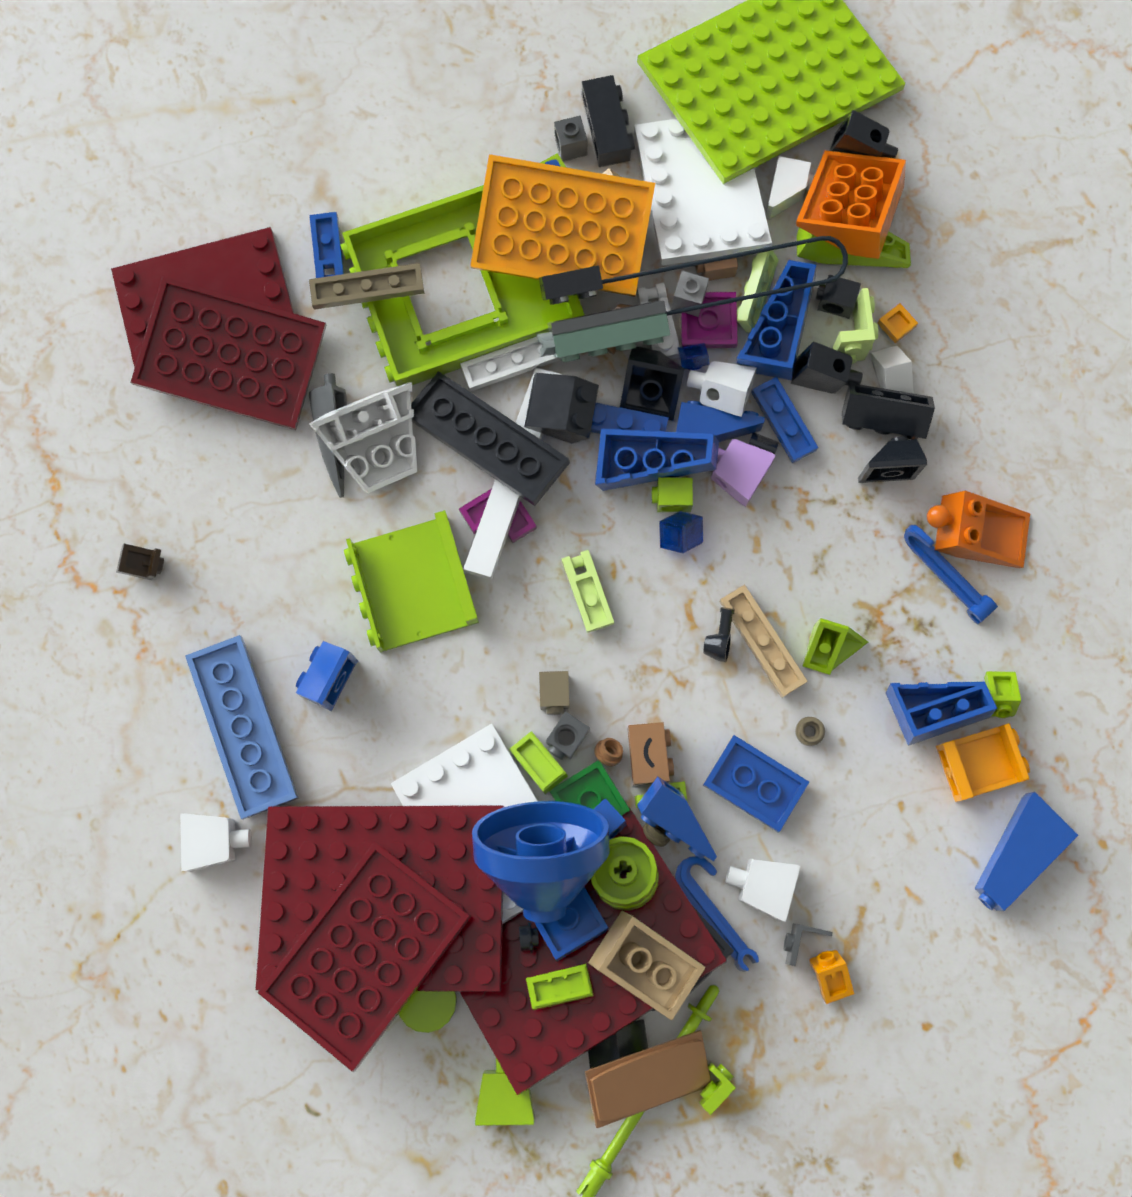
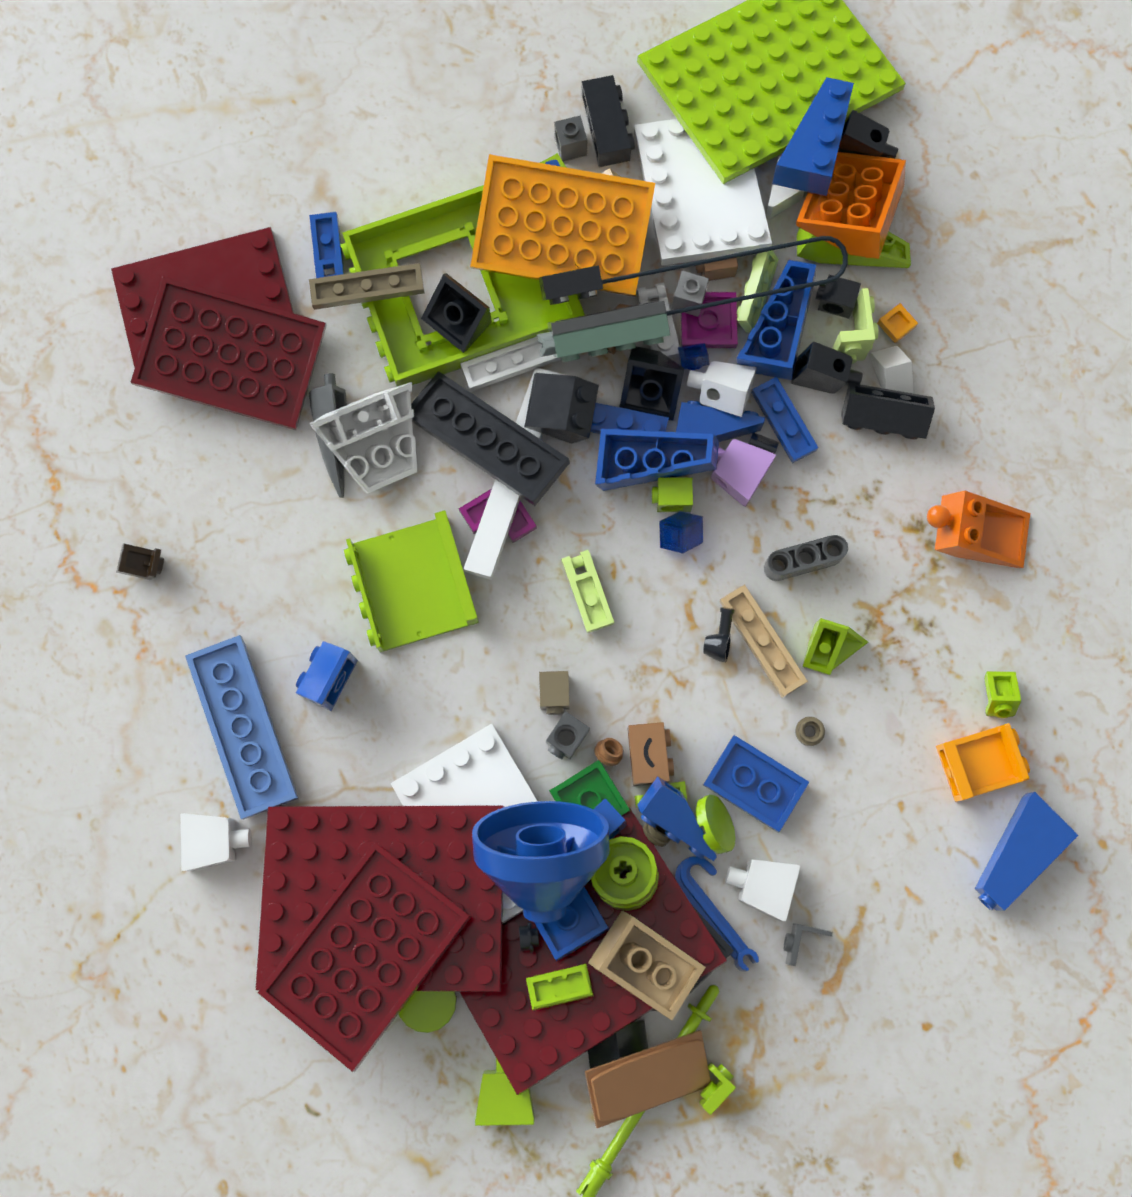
(456, 313): none -> black slope
(538, 762): lime tile -> none
(717, 824): none -> lime tile
(813, 149): none -> blue wedge
(818, 551): none -> dark grey beam
(832, 976): light orange bracket -> none
(896, 461): black slope -> none
(922, 545): blue piece -> none
(935, 709): blue wedge -> none

